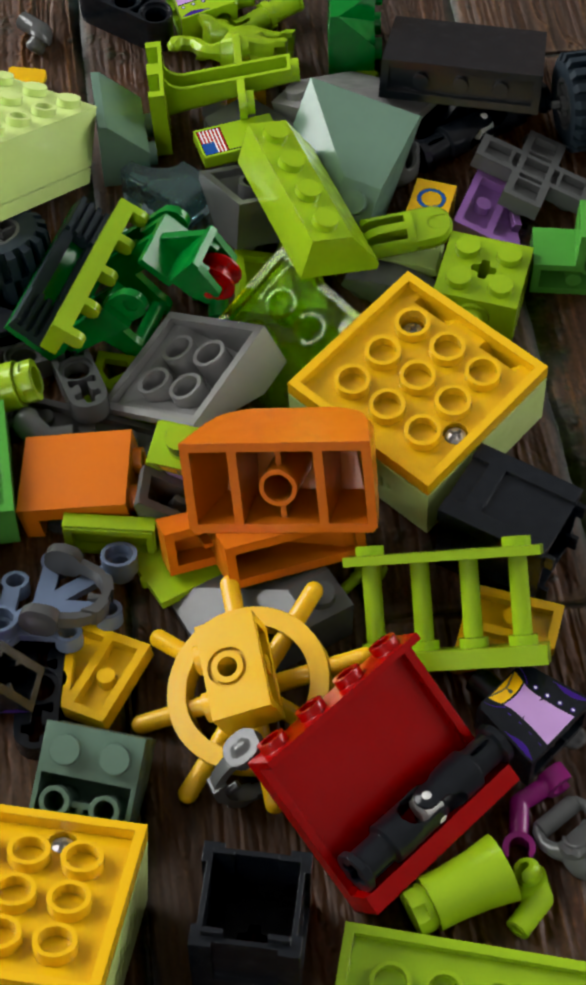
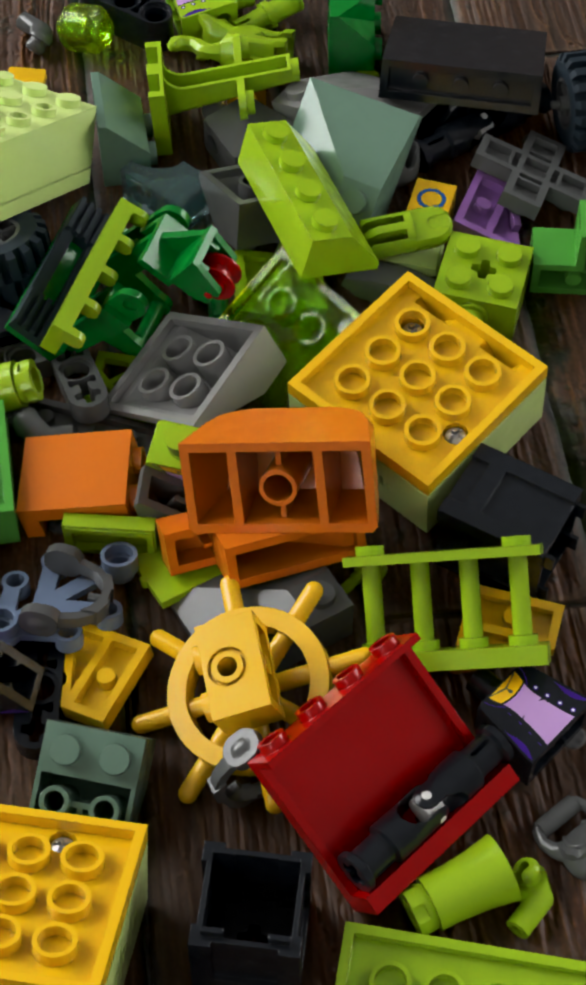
(85, 28): none -> clear neon green head
(223, 142): lime tile -> none
(549, 784): magenta arm -> none

